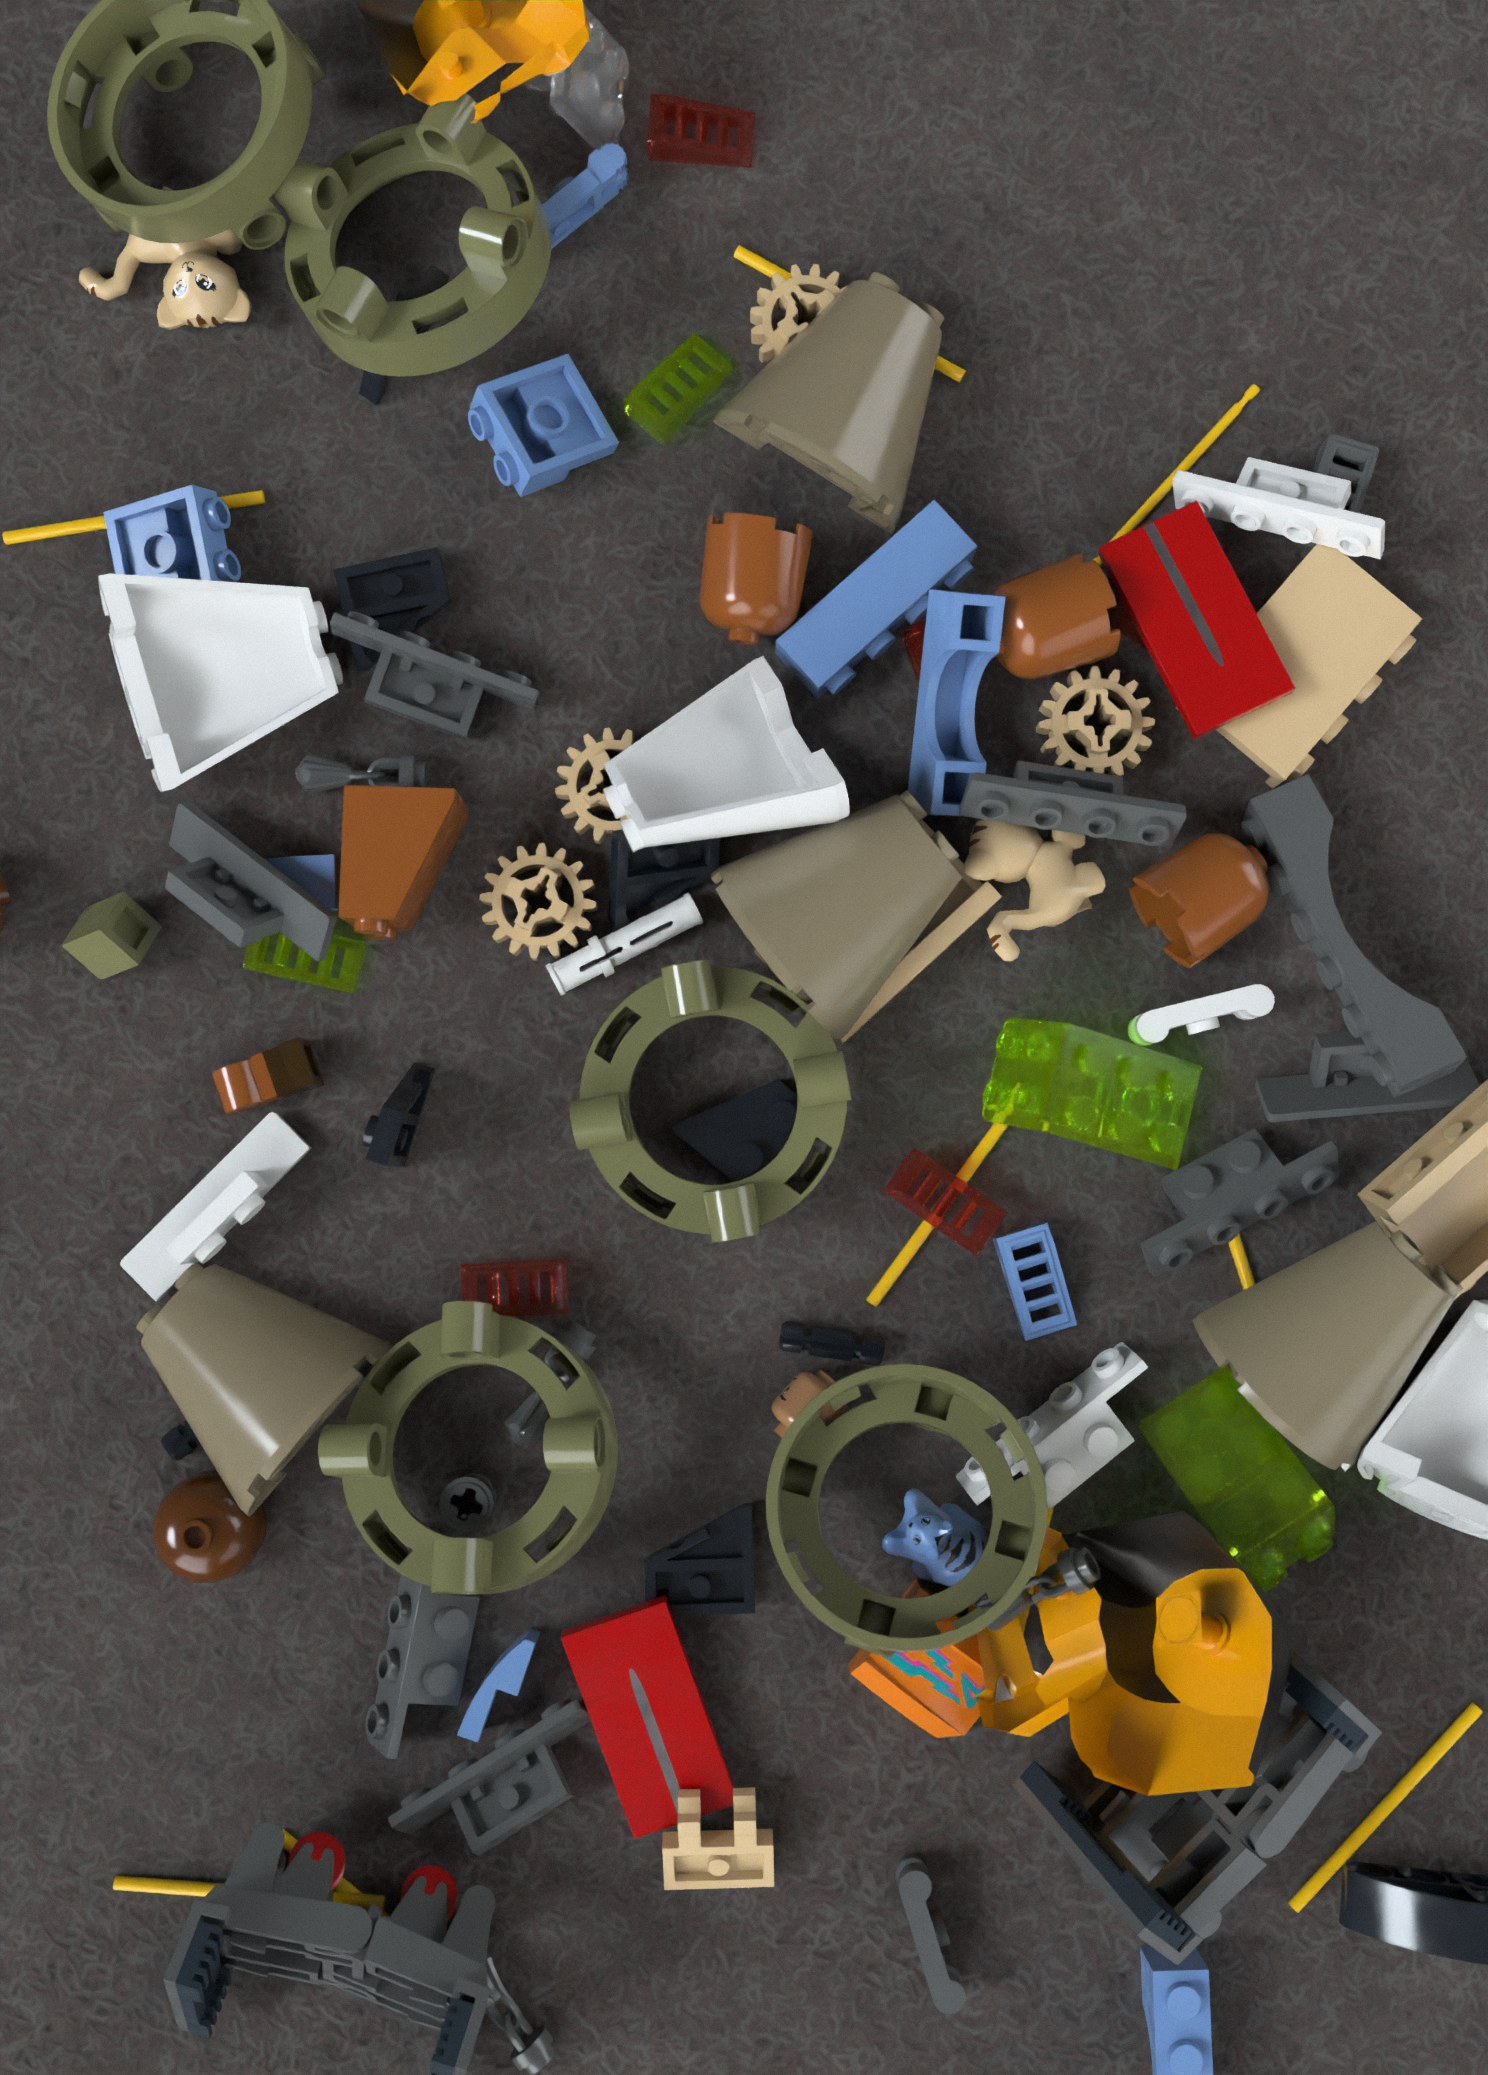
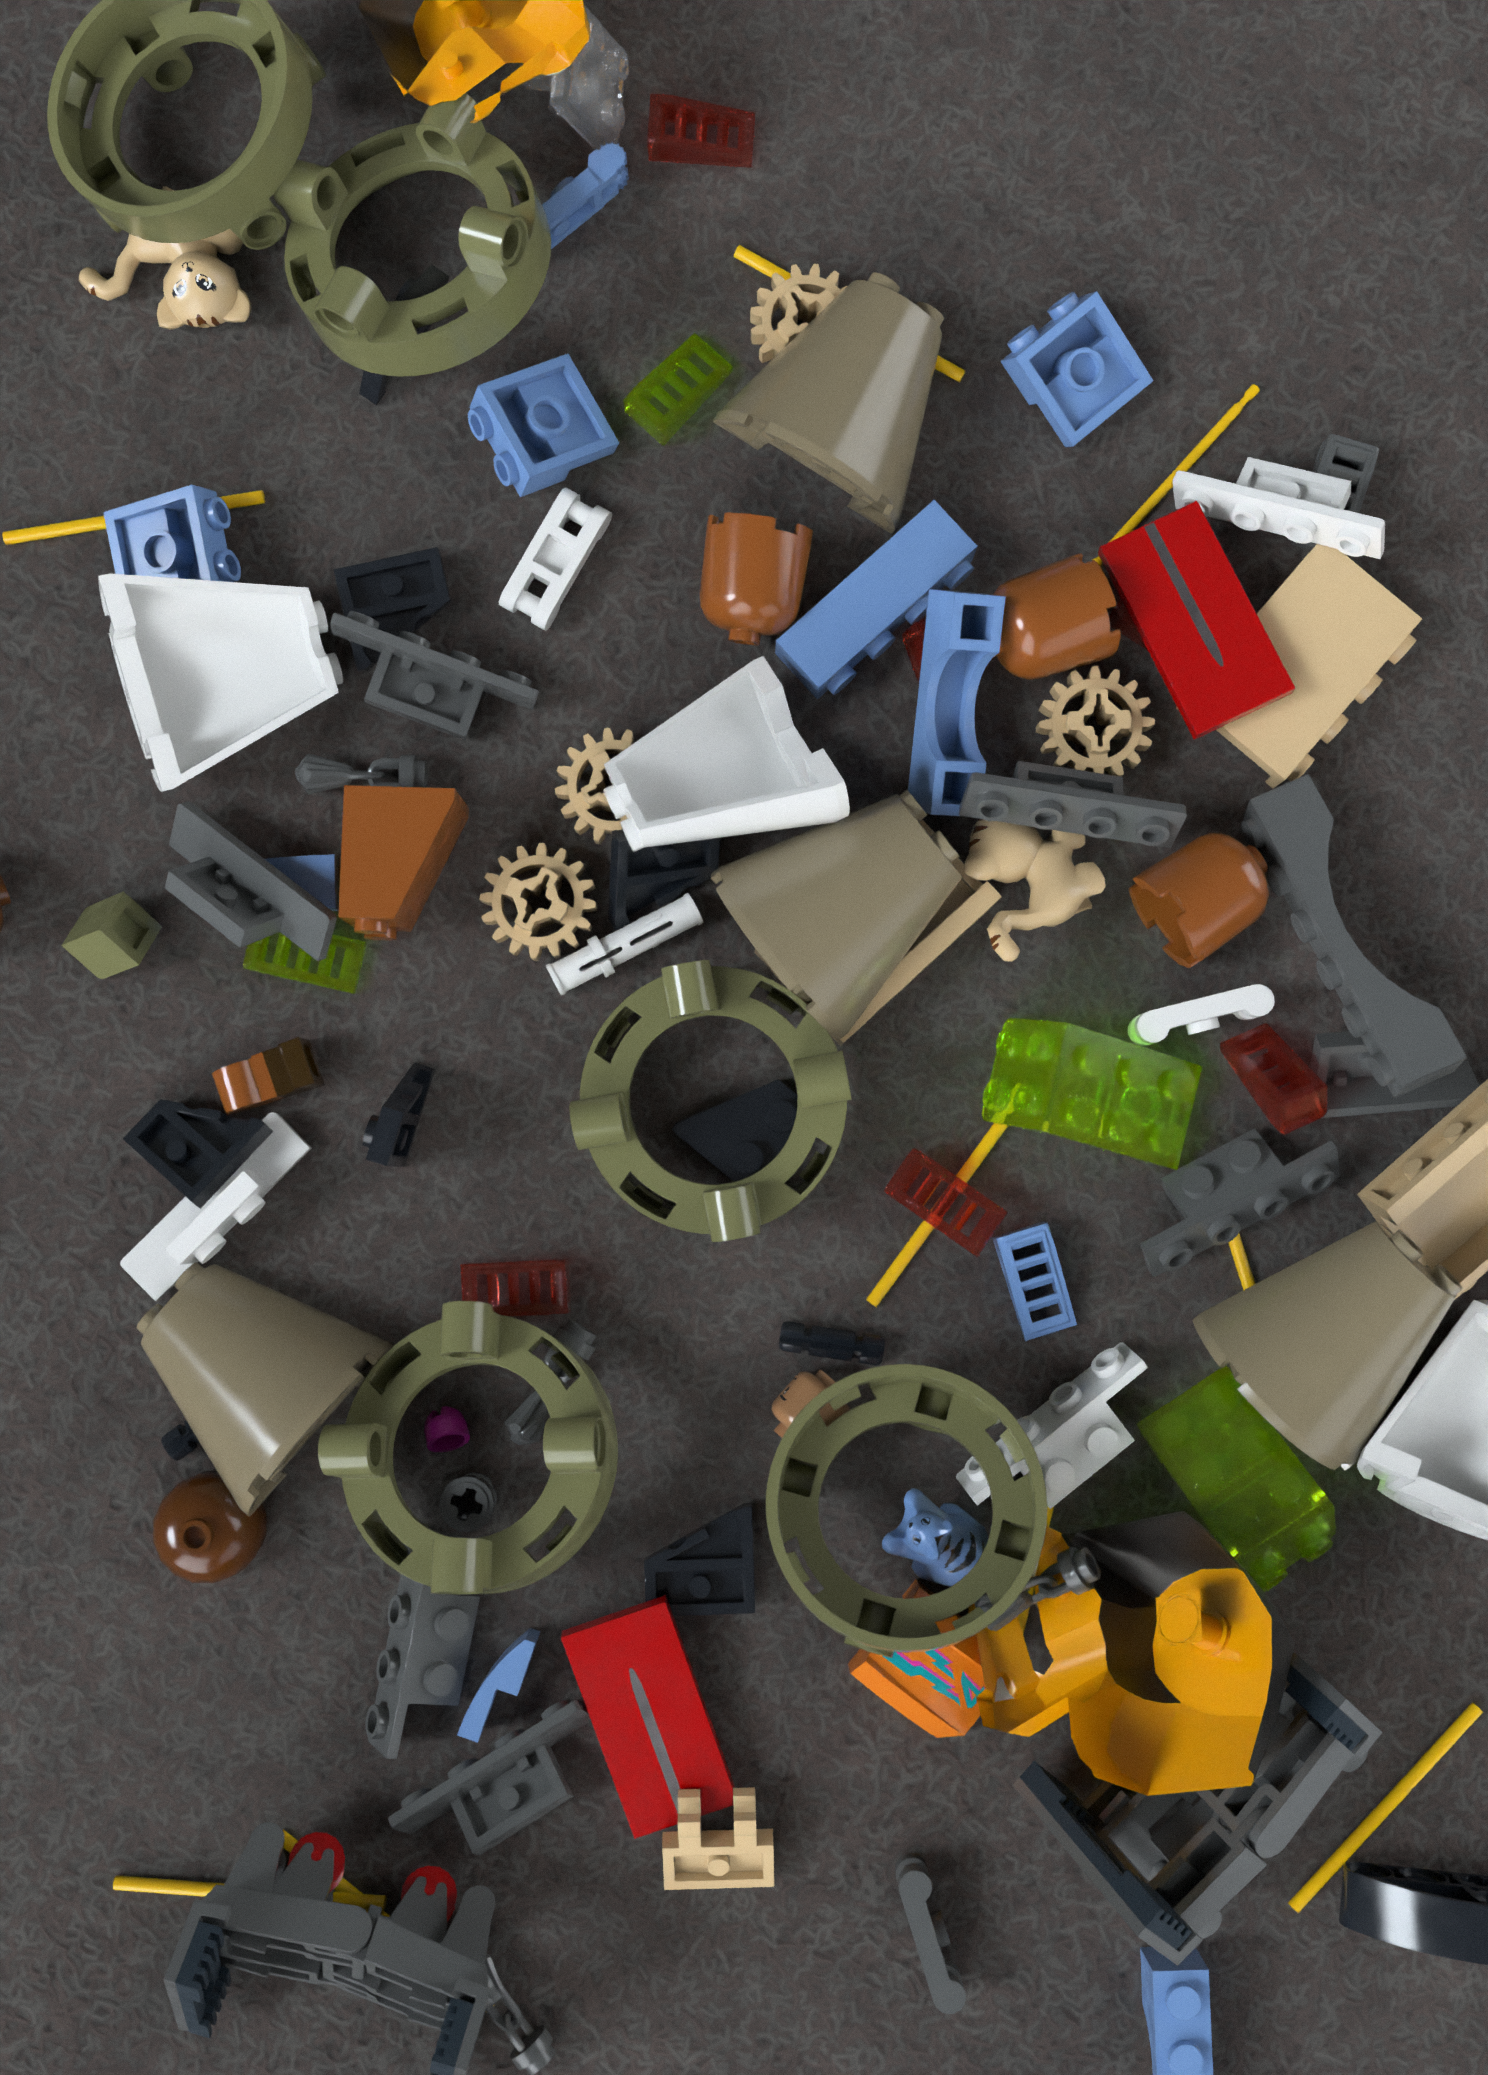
(195, 1146): none -> black wing
(446, 1430): none -> magenta hinge
(555, 558): none -> white plate
(1076, 366): none -> medium blue plate
(1284, 1107): none -> clear red slope

